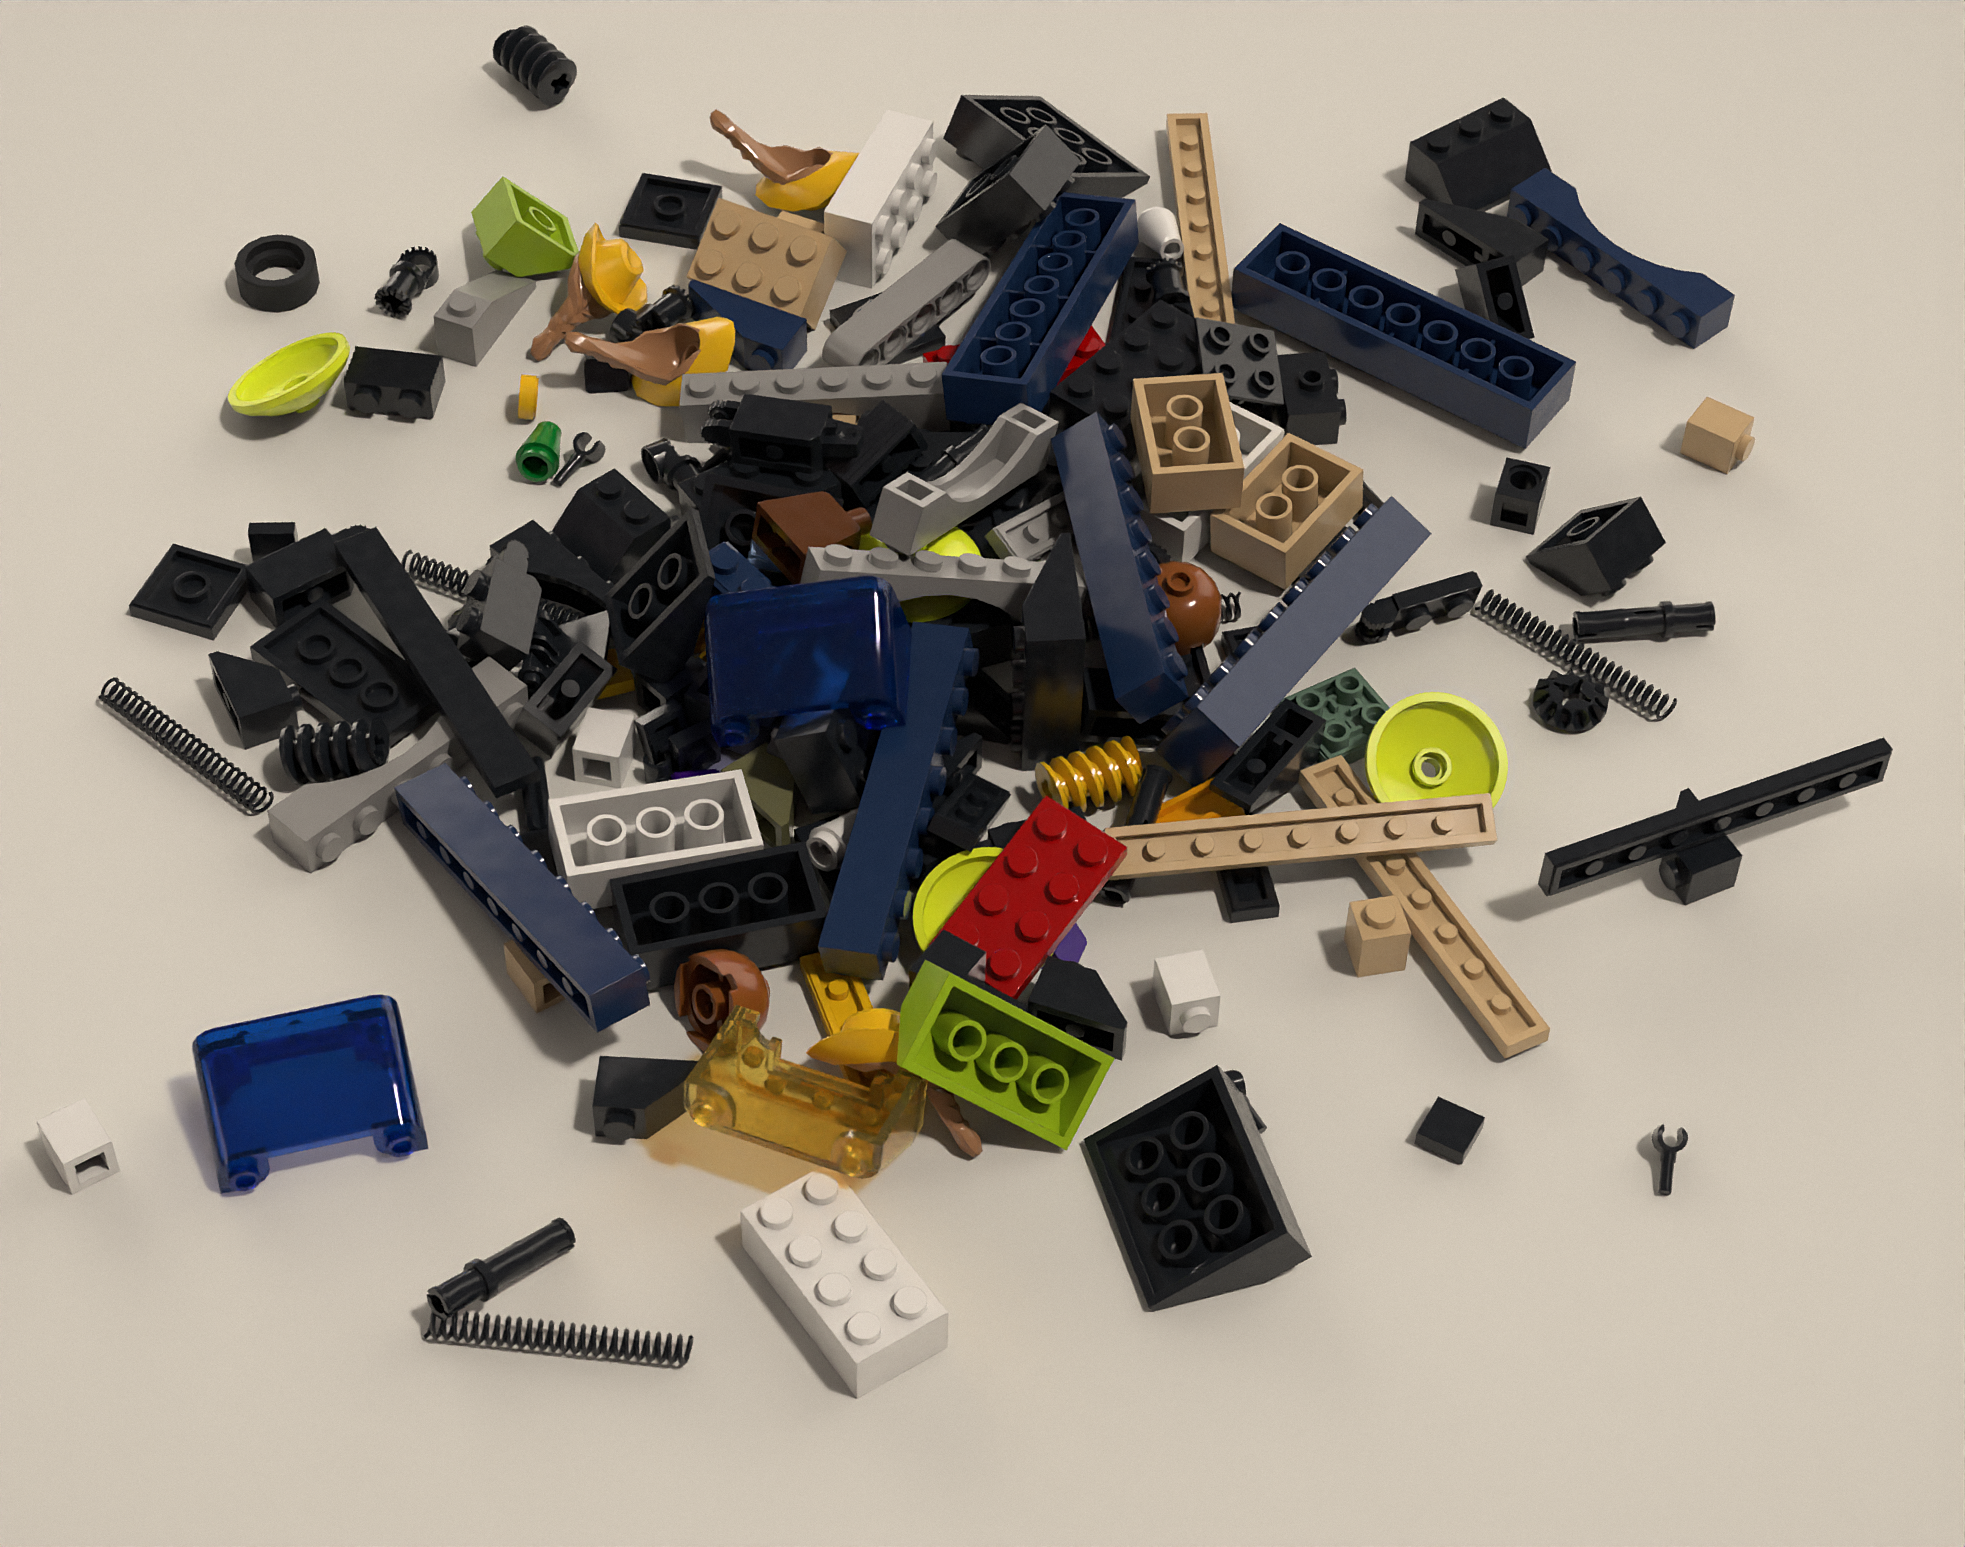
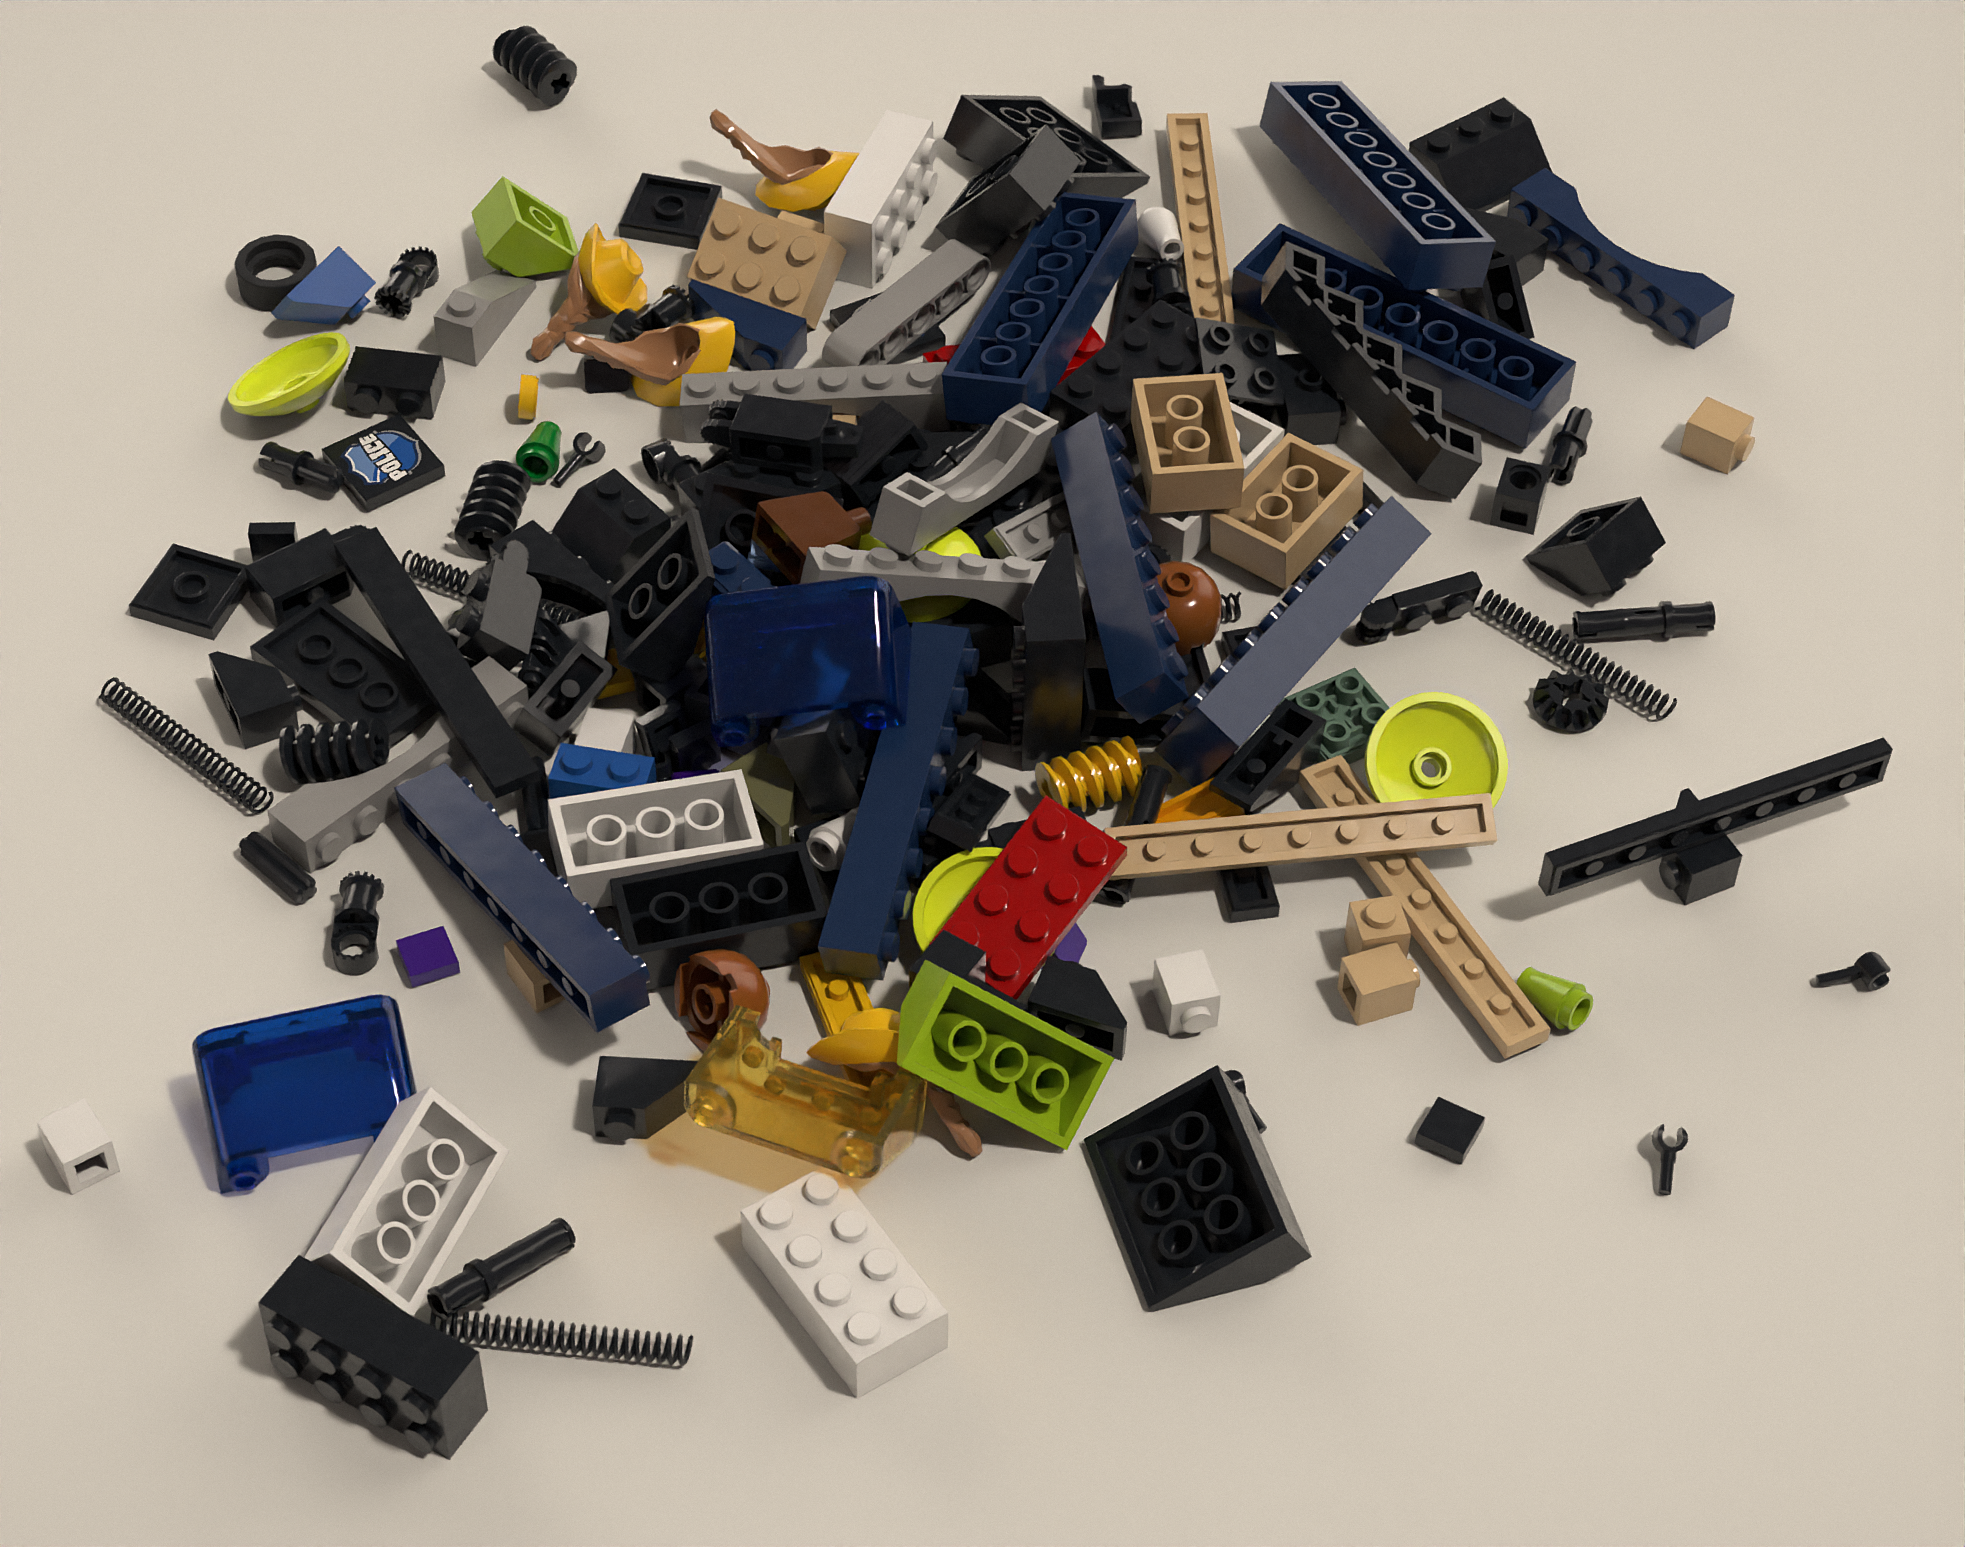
(278, 867): none -> black axle
(301, 467): none -> black axle
(327, 292): none -> blue slope
(357, 922): none -> black connector
(373, 1357): none -> black brick
(384, 462): none -> tile
(409, 1201): none -> white brick
(427, 956): none -> dark purple tile
(491, 507): none -> black piece
(592, 770): none -> blue brick
(1115, 109): none -> black slope
(1368, 373): none -> black brick
(1377, 186): none -> dark blue brick
(1378, 983): none -> tan brick
(1556, 998): none -> lime cone
(1570, 445): none -> black axle
(1868, 967): none -> black hand

